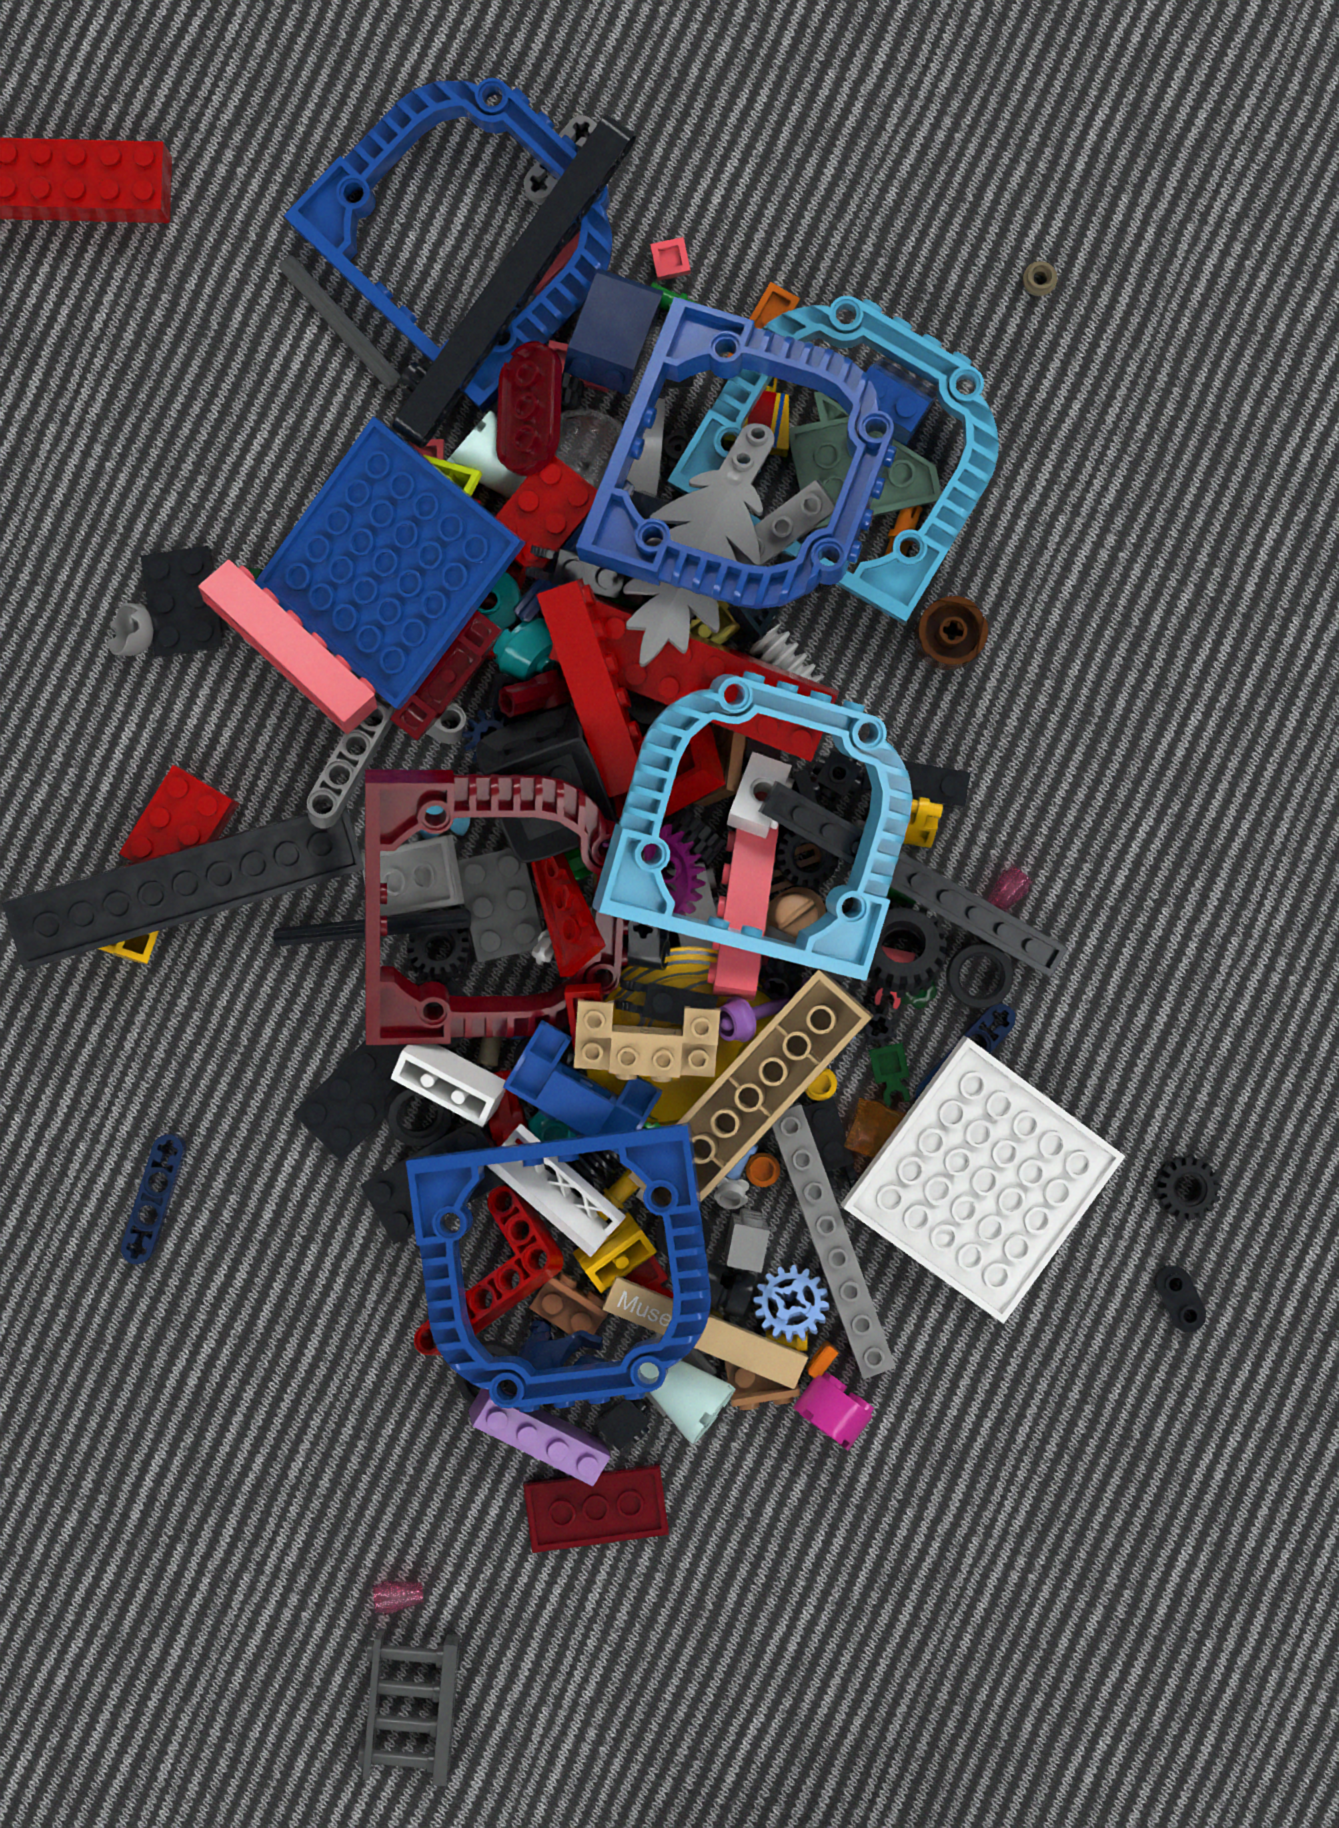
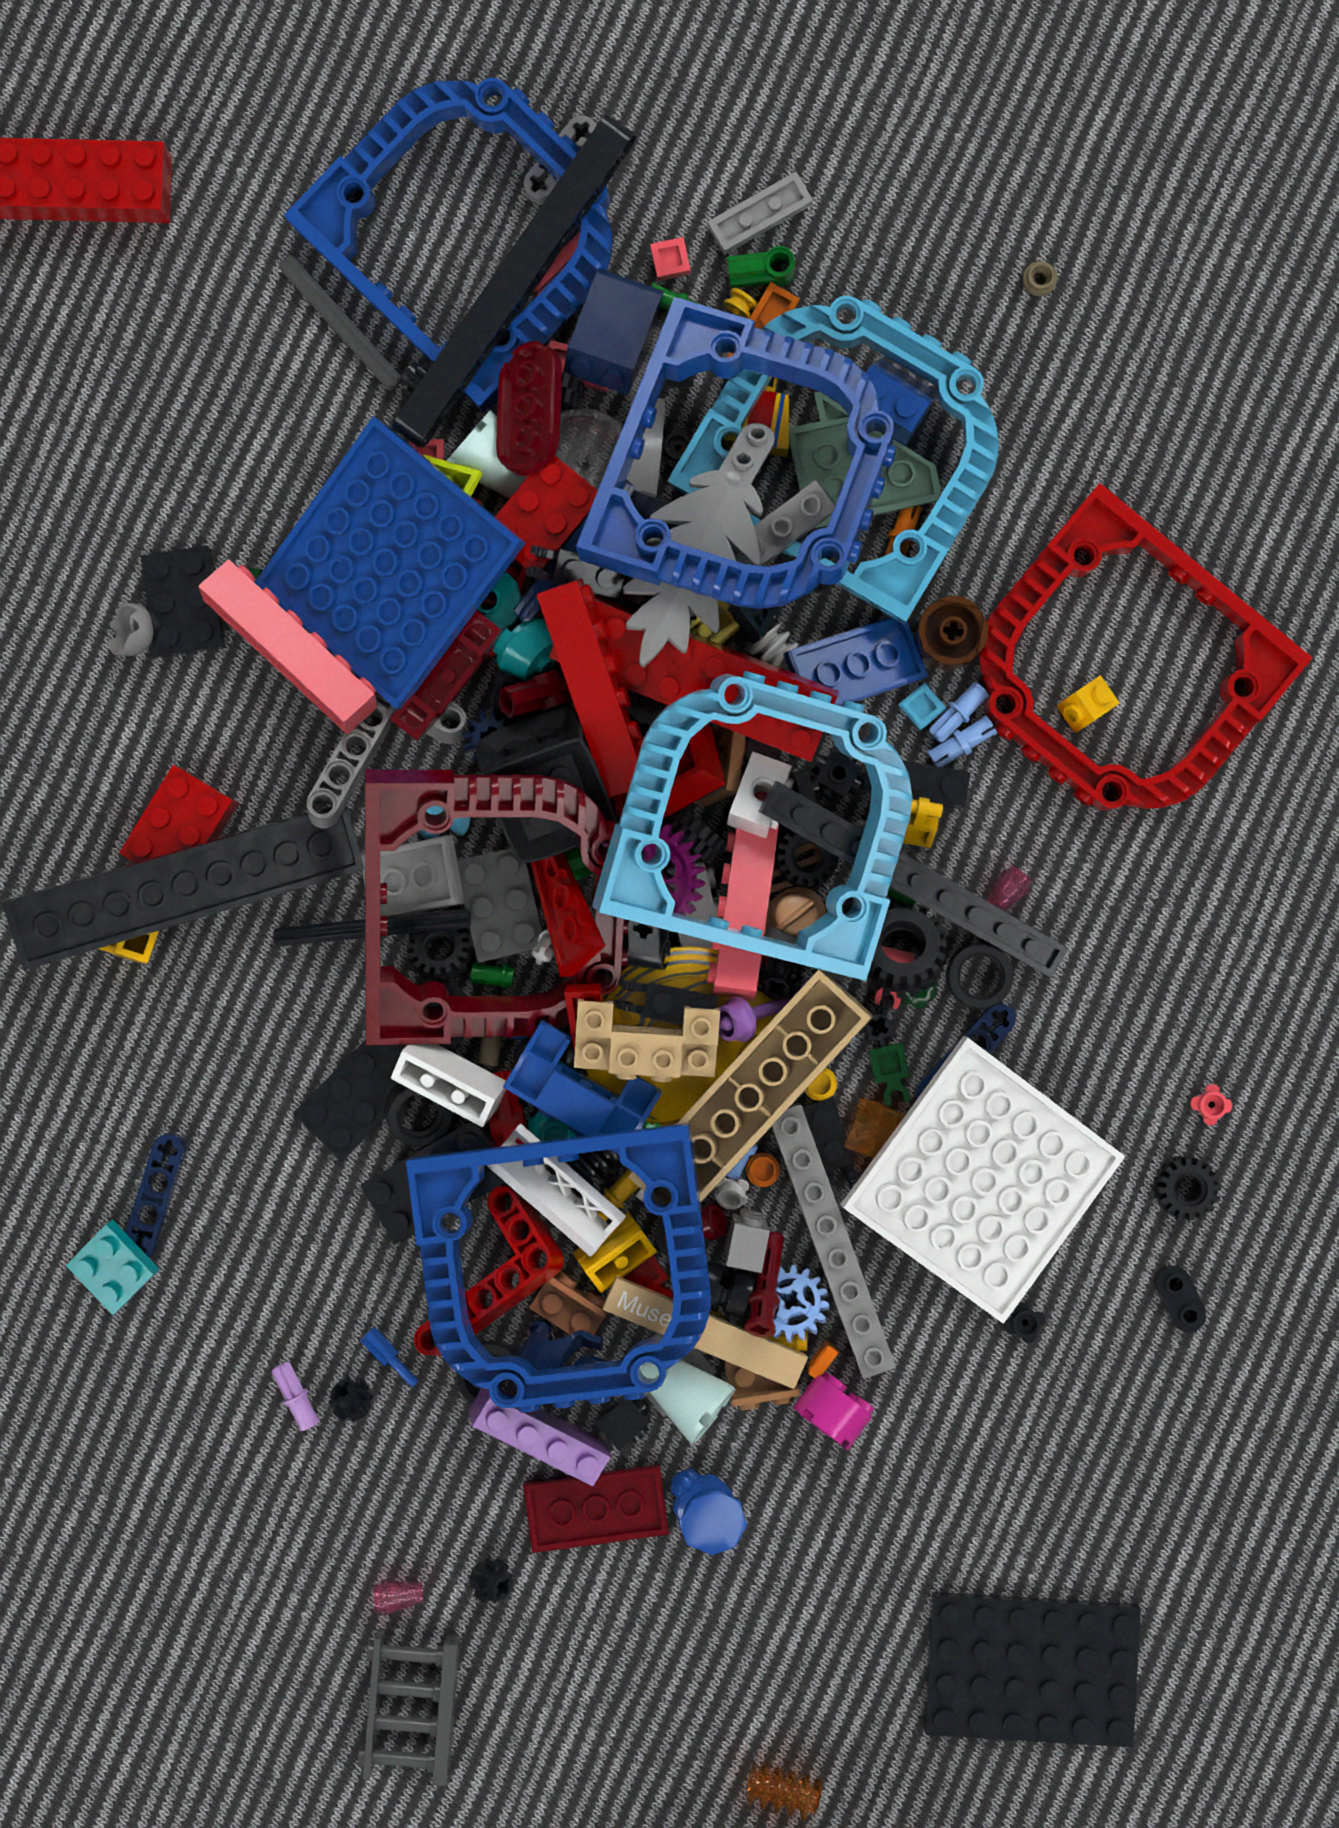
(112, 1267): none -> teal plate
(295, 1396): none -> lavender axle
(350, 1399): none -> black gear
(386, 1354): none -> blue axle
(491, 1580): none -> black gear
(493, 975): none -> green pin
(707, 1512): none -> blue piece
(713, 1222): none -> dark red tile
(740, 303): none -> yellow bush
(756, 268): none -> green piece
(760, 213): none -> light grey plate
(765, 1299): none -> dark red pin
(783, 1791): none -> clear orange piece
(861, 660): none -> blue tile
(922, 706): none -> medium azure tile
(958, 712): none -> light blue axle
(962, 742): none -> light blue pin
(1027, 1332): none -> black plate
(1032, 1669): none -> black plate
(1087, 704): none -> yellow bracket
(1221, 1104): none -> coral plate
(1264, 661): none -> red arch

